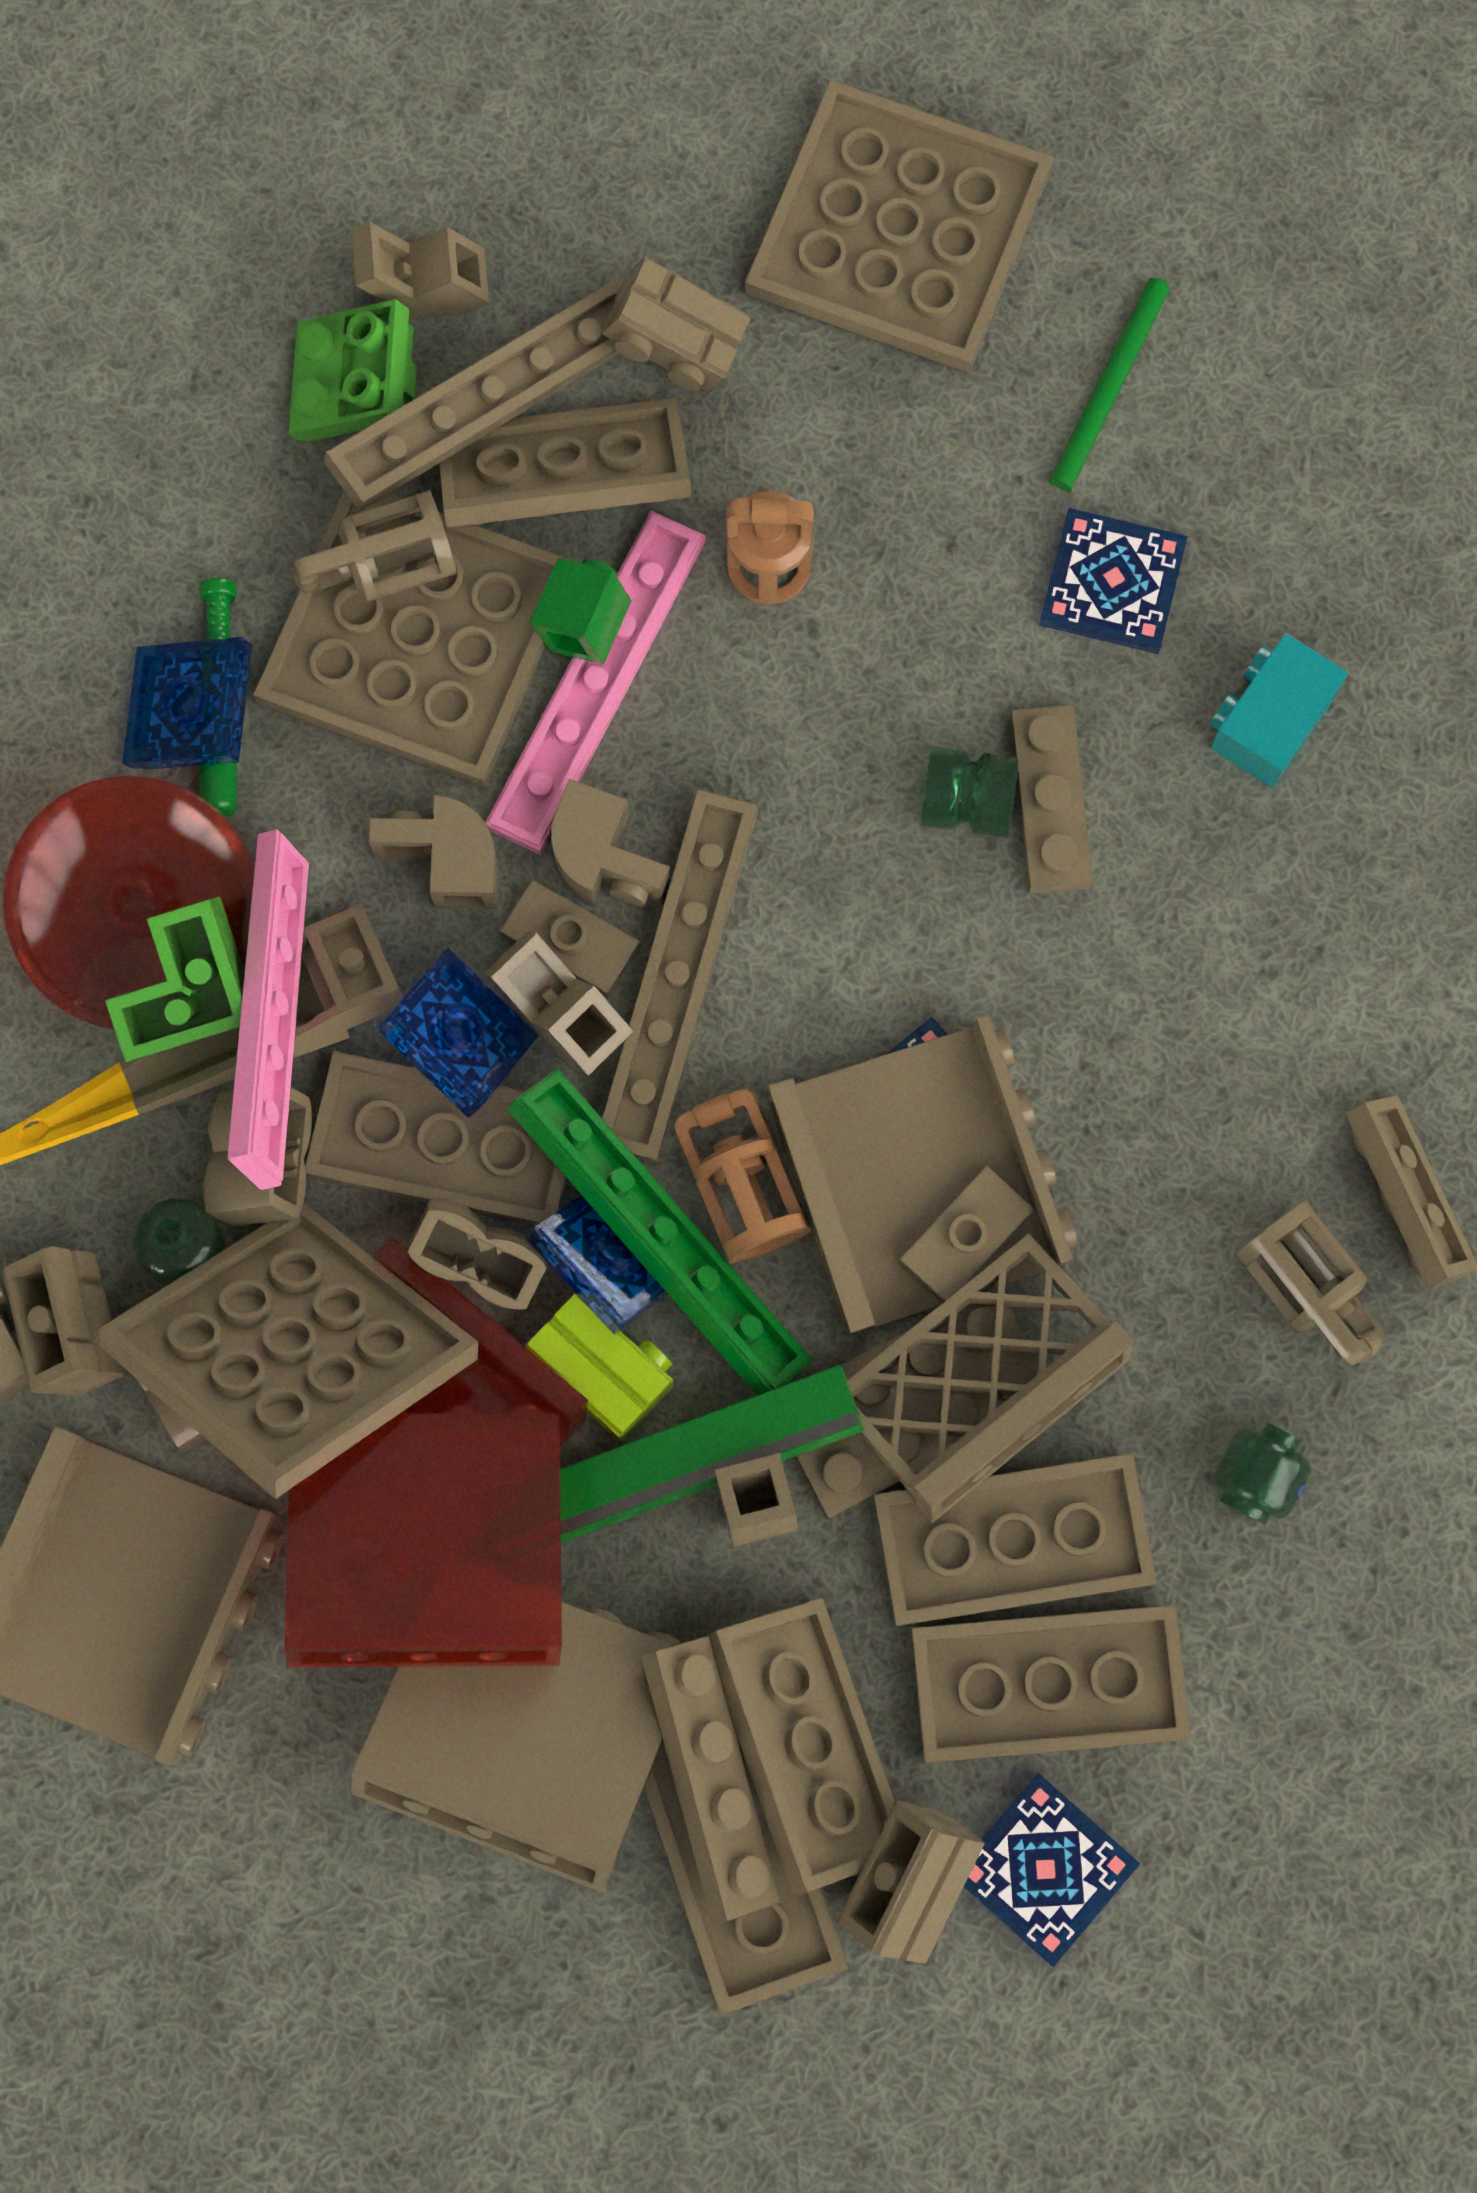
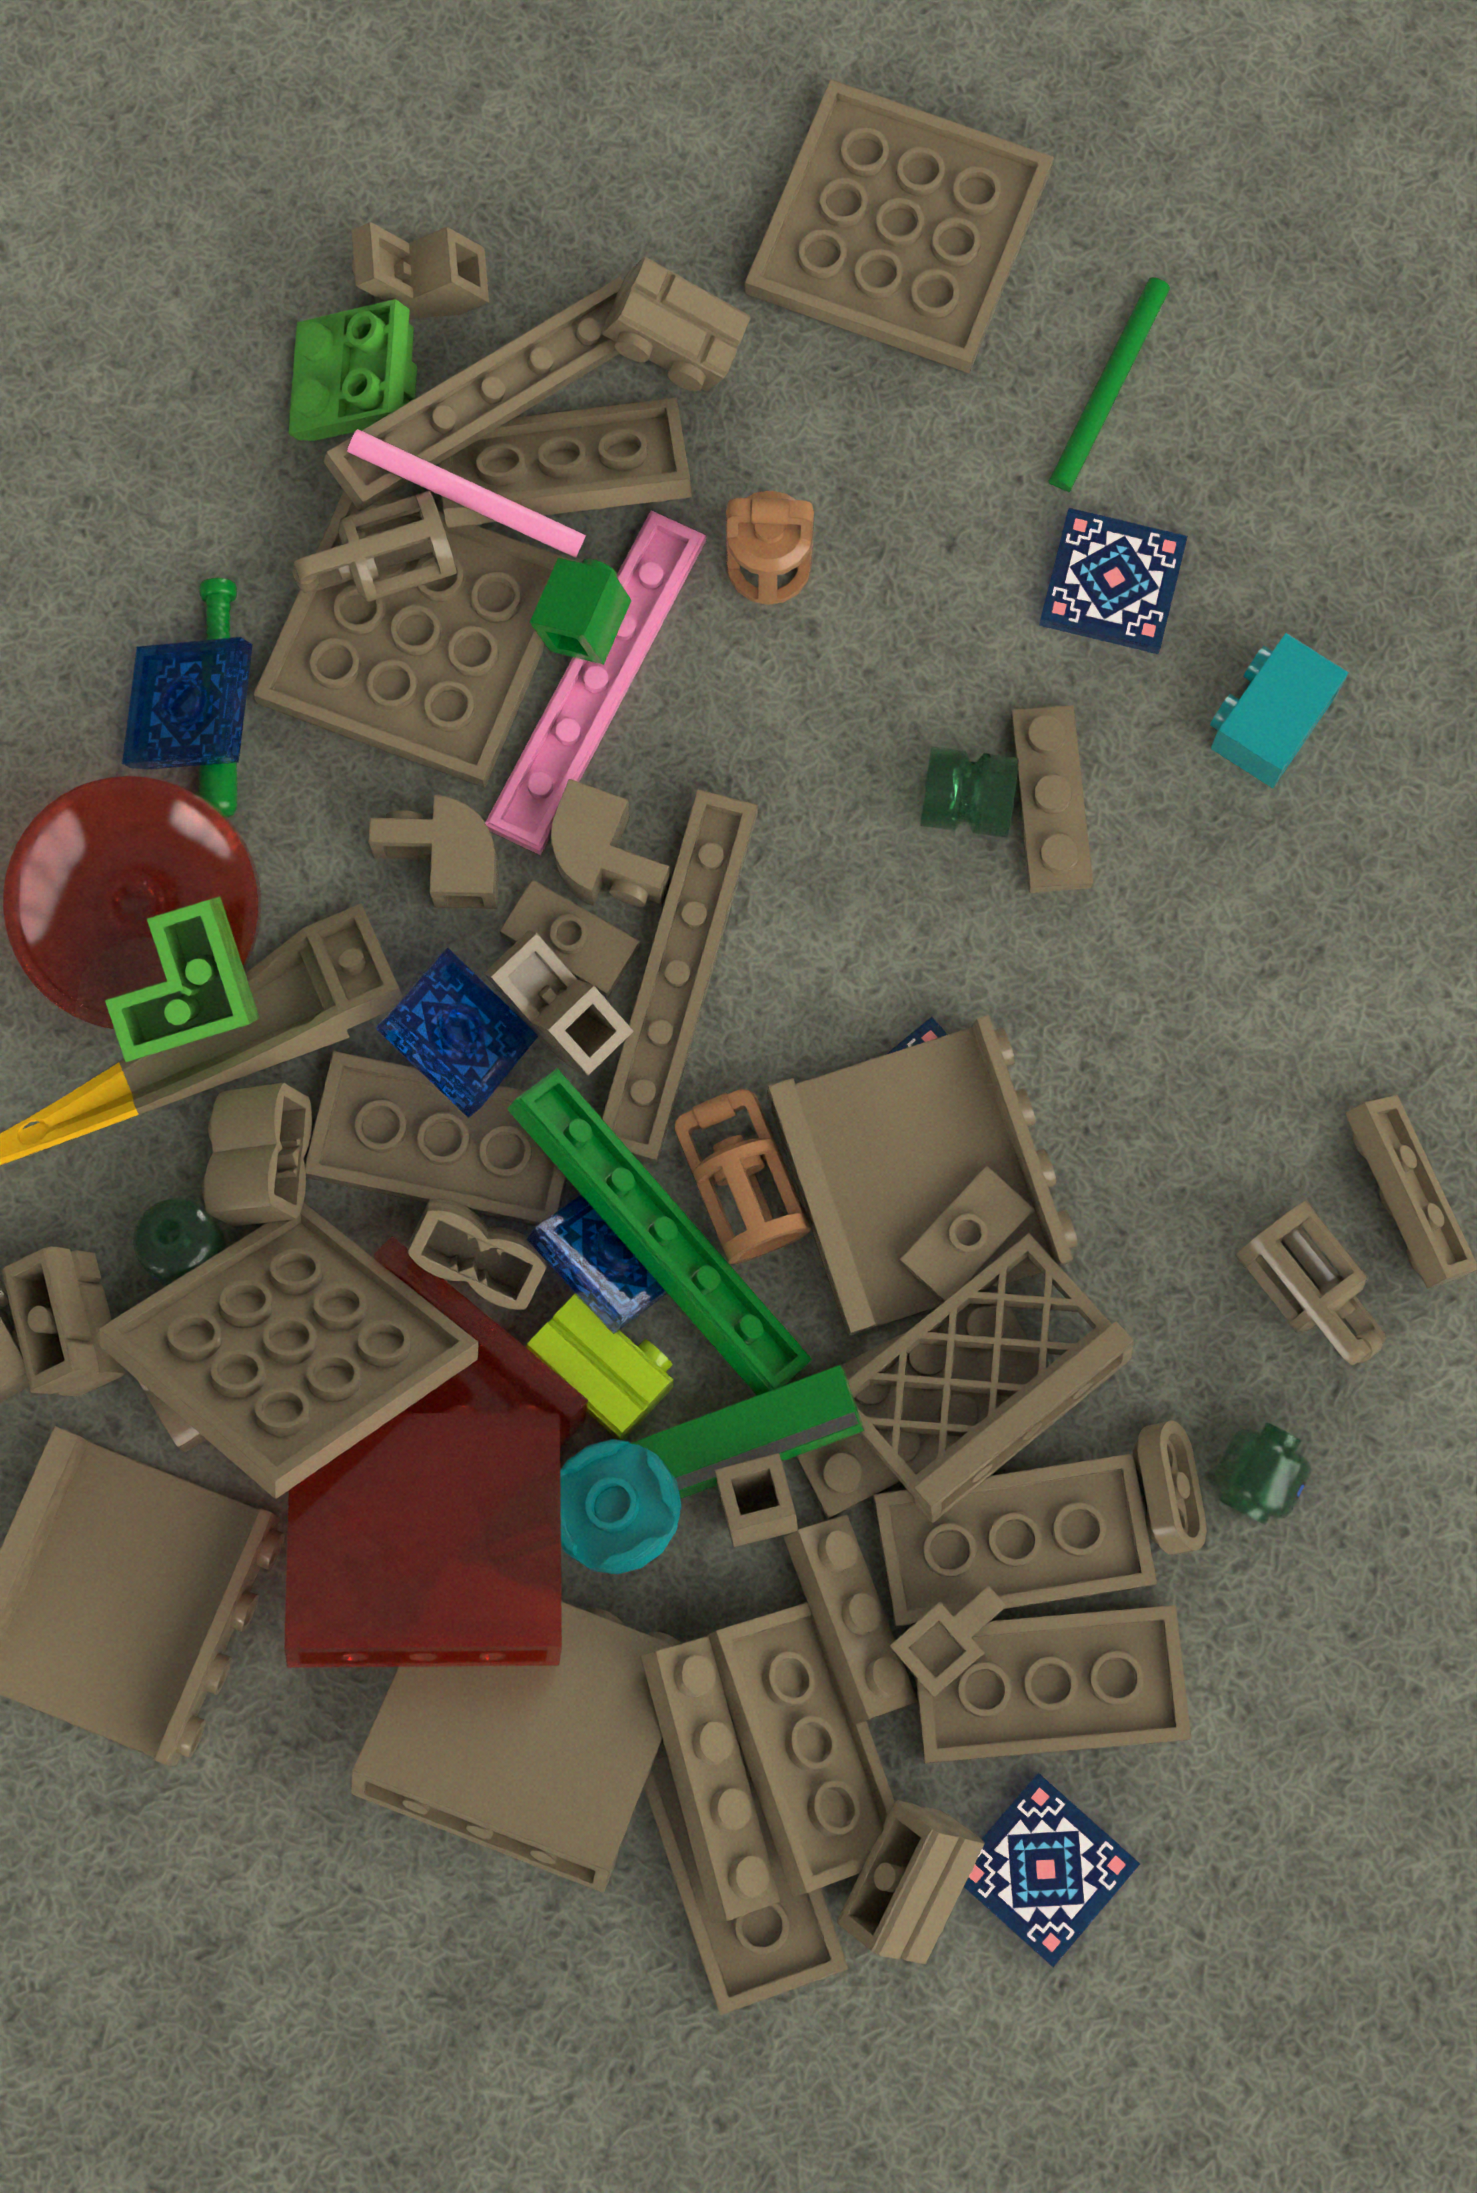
(268, 1011): bright pink tile -> none
(466, 493): none -> bright pink bar
(617, 1506): none -> teal tile
(850, 1619): none -> dark tan plate
(942, 1645): none -> dark tan plate
(1171, 1488): none -> dark tan plate

